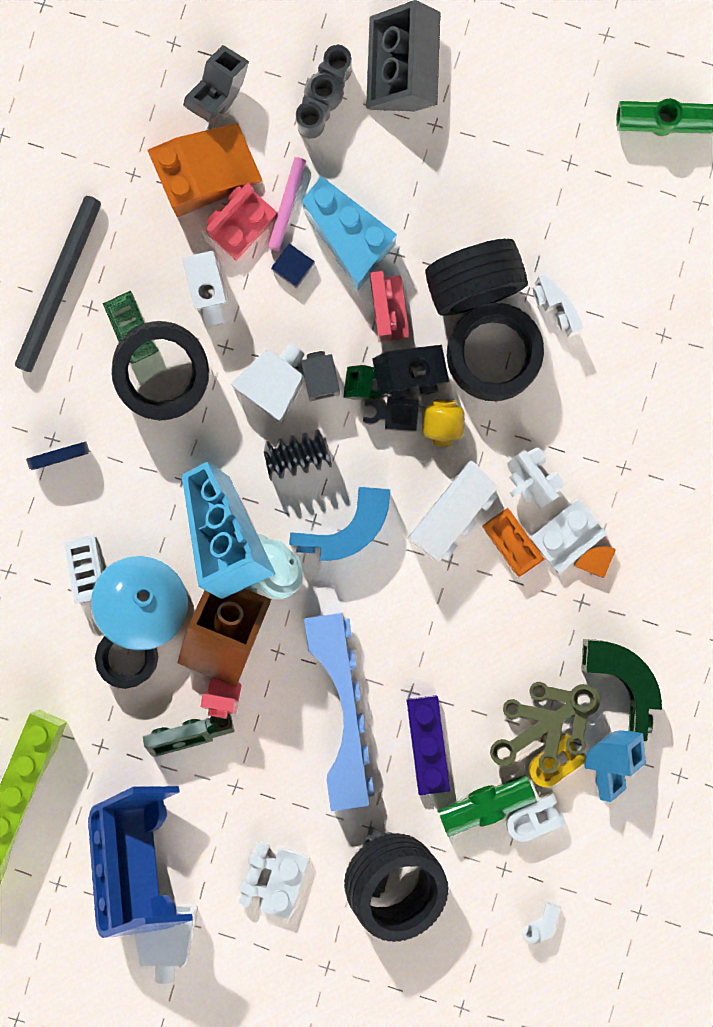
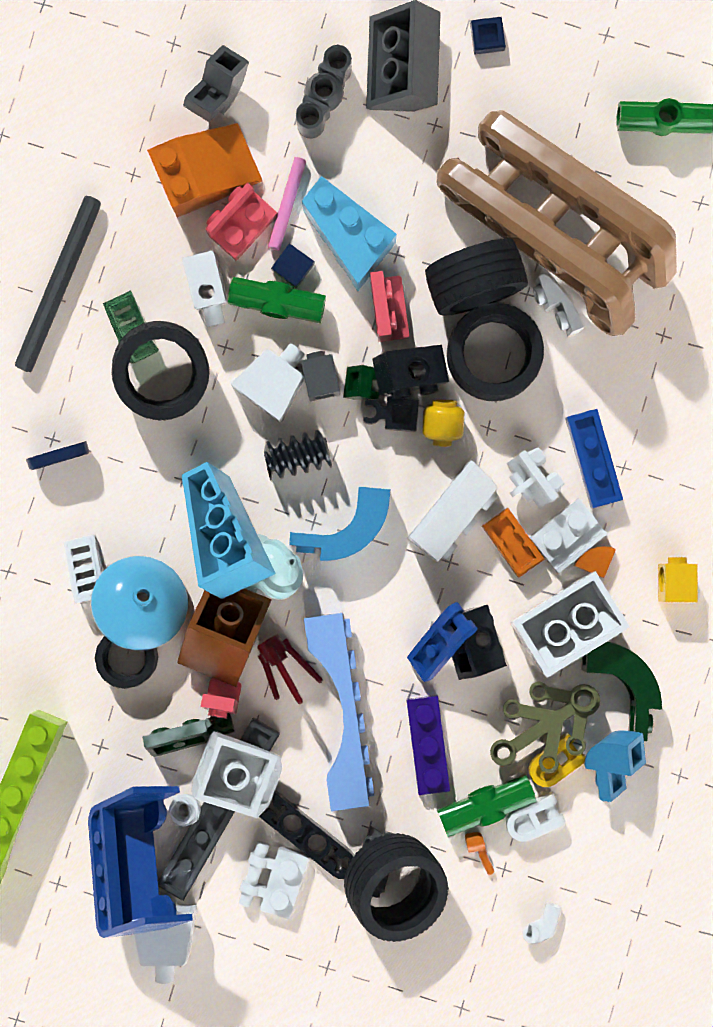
(177, 811): none -> white plate
(206, 832): none -> dark grey tile
(236, 775): none -> white slope
(274, 652): none -> dark red plant
(276, 299): none -> green piece
(301, 836): none -> black beam
(441, 642): none -> blue plate
(476, 843): none -> orange hand
(482, 650): none -> black brick
(487, 35): none -> dark blue tile
(570, 624): none -> white slope
(573, 186): none -> medium nougat beam
(594, 458): none -> blue plate
(677, 581): none -> yellow brick

